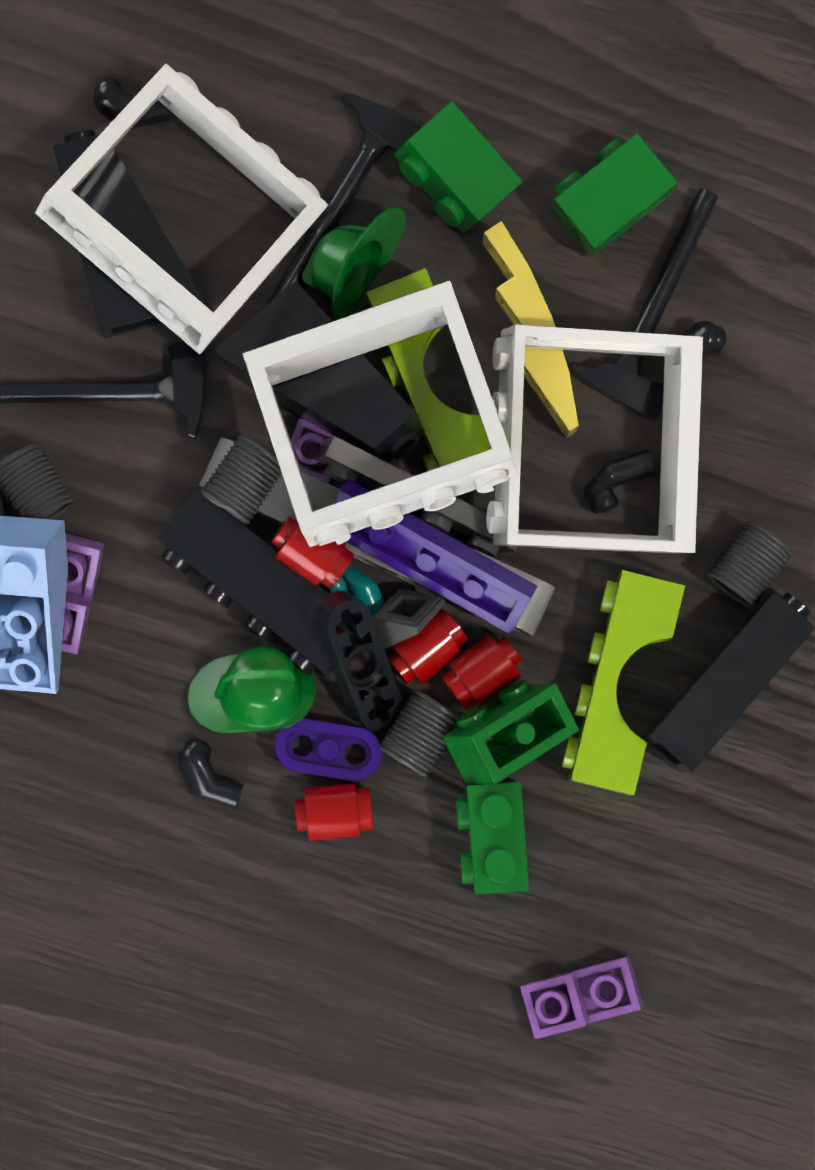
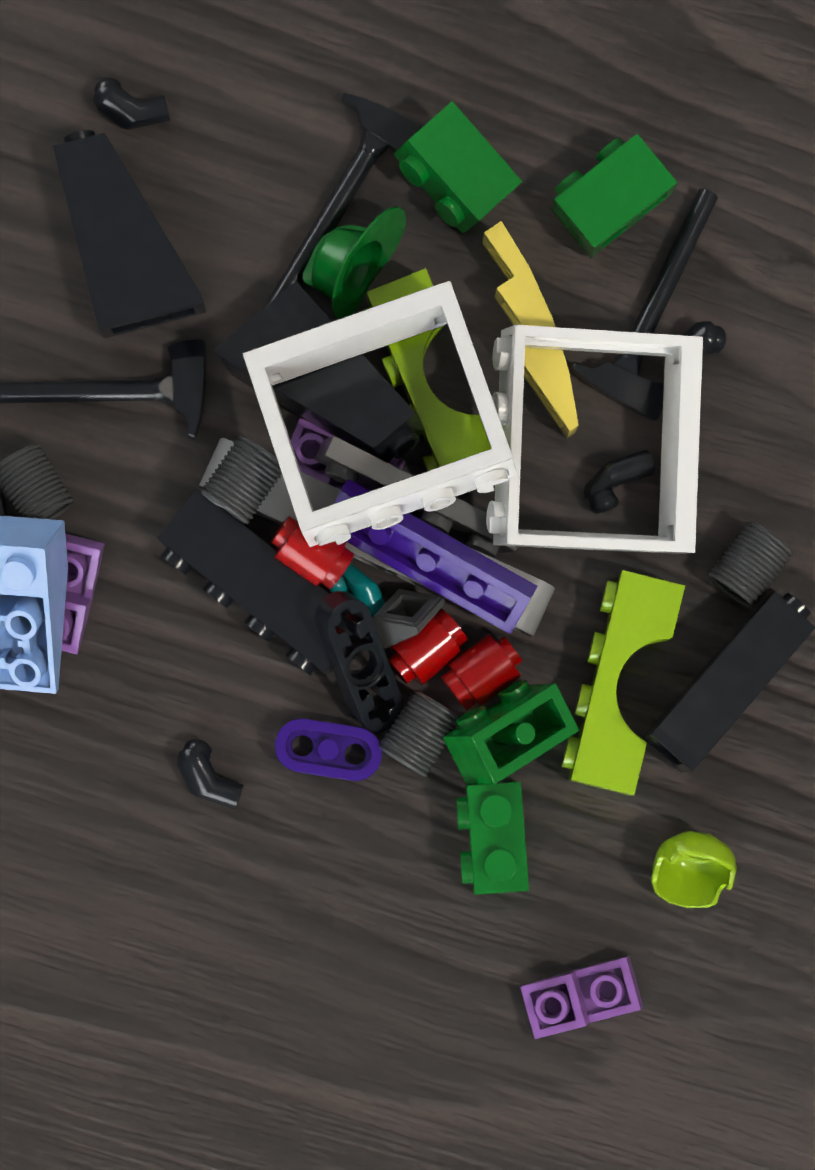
(130, 265): white window -> none
(251, 692): green piece -> none
(334, 811): red brick -> none
(693, 869): none -> lime hair

